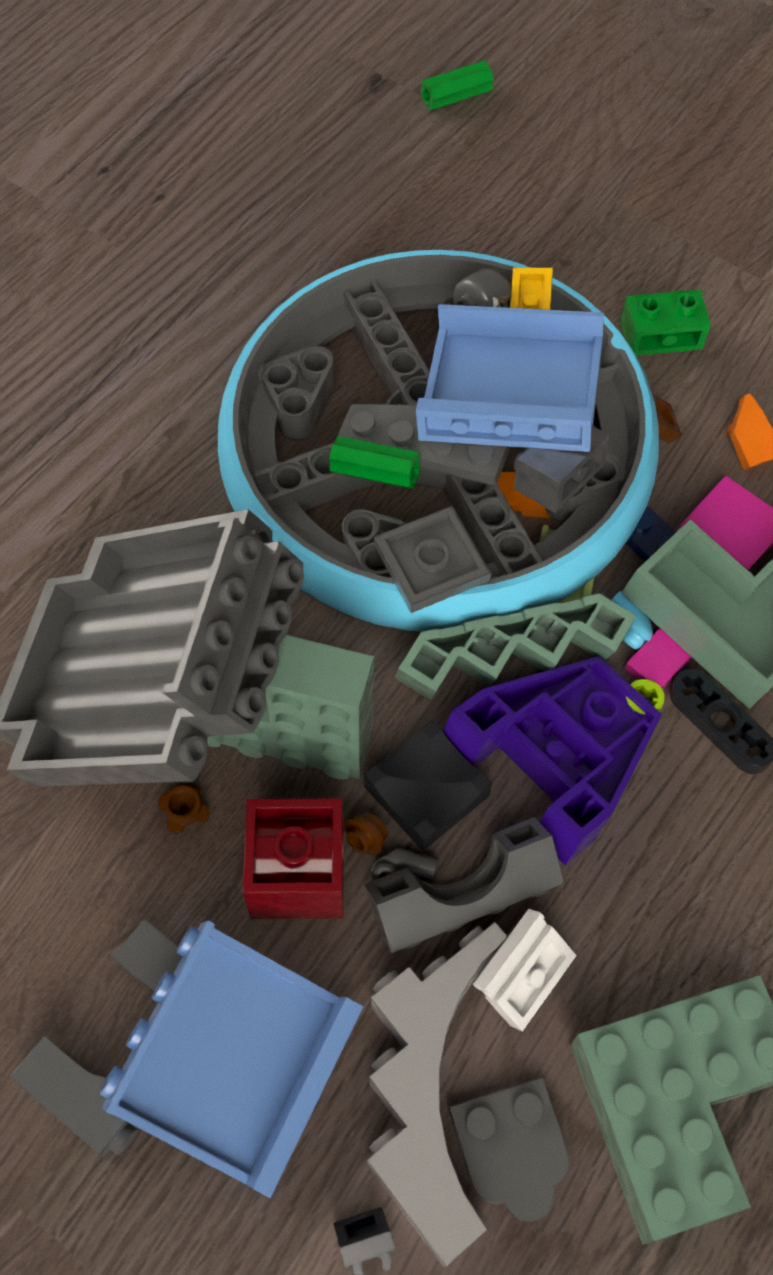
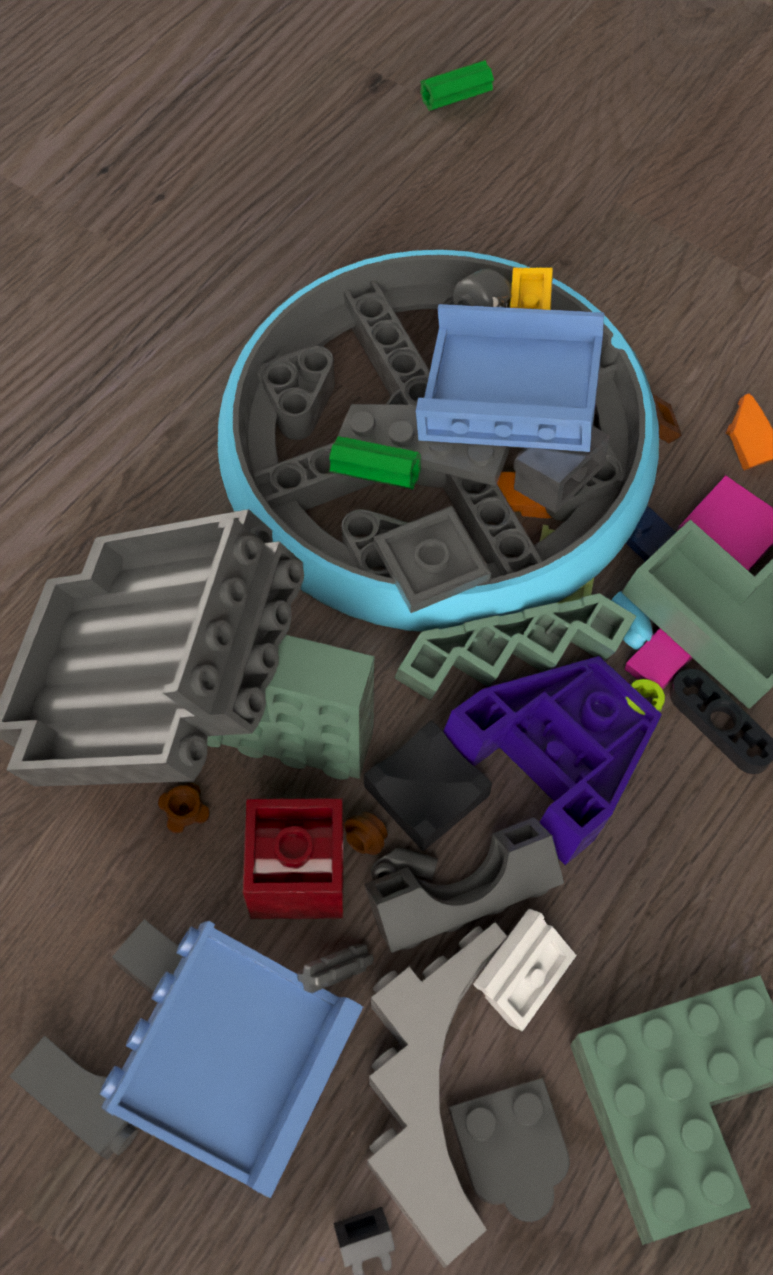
(335, 968): none -> dark grey axle
(665, 322): green brick -> none

